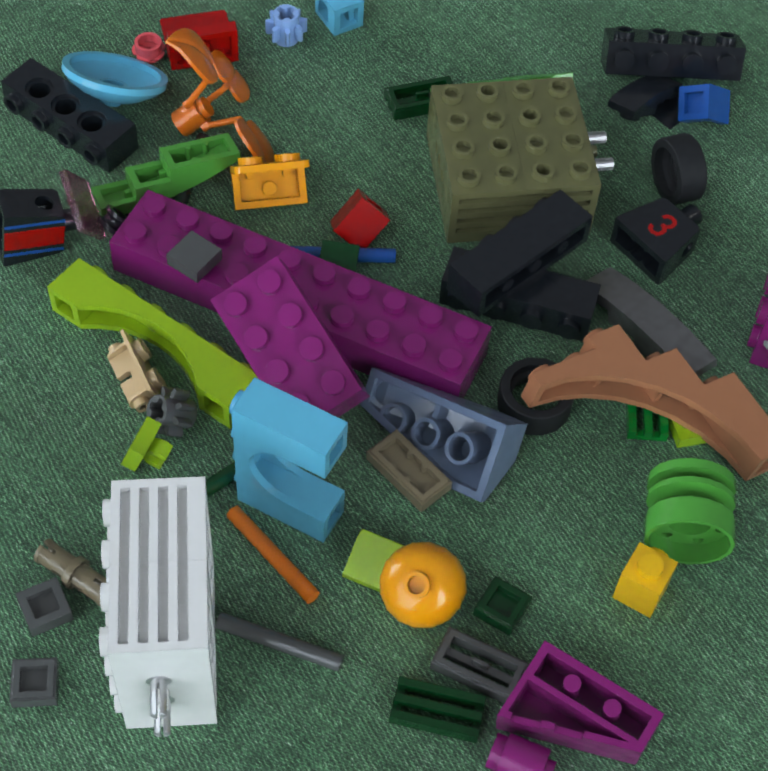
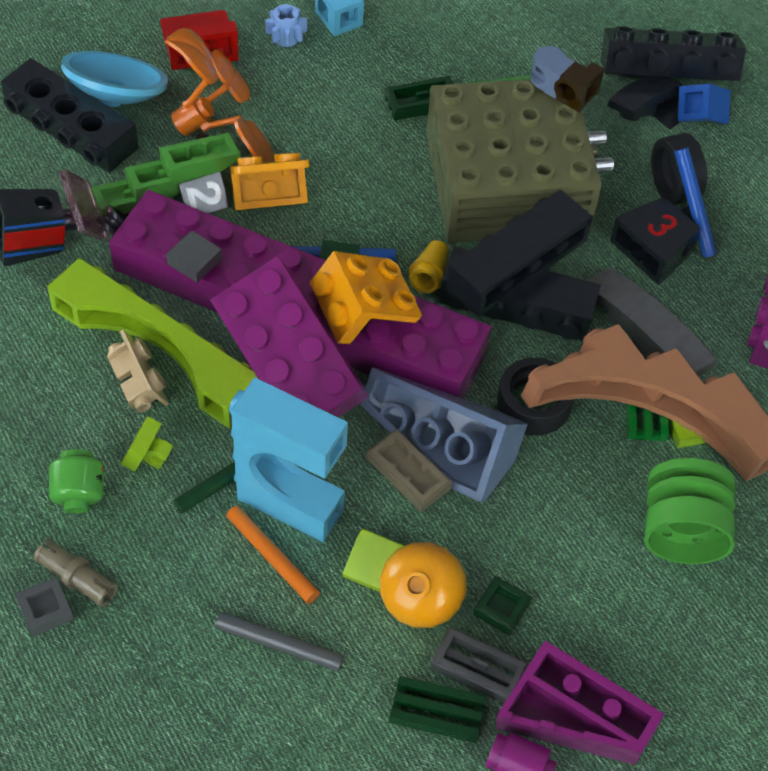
(34, 682): dark grey tile -> none
(76, 480): none -> bright green head
(148, 47): coral plate -> none
(159, 603): white piece -> none
(172, 410): dark grey gear -> none
(205, 193): none -> sticker
(360, 220): red panel -> none
(362, 288): none -> light orange bracket
(429, 267): none -> yellow cone
(565, 78): none -> leg
(645, 579): yellow brick -> none
(695, 201): none -> blue bar

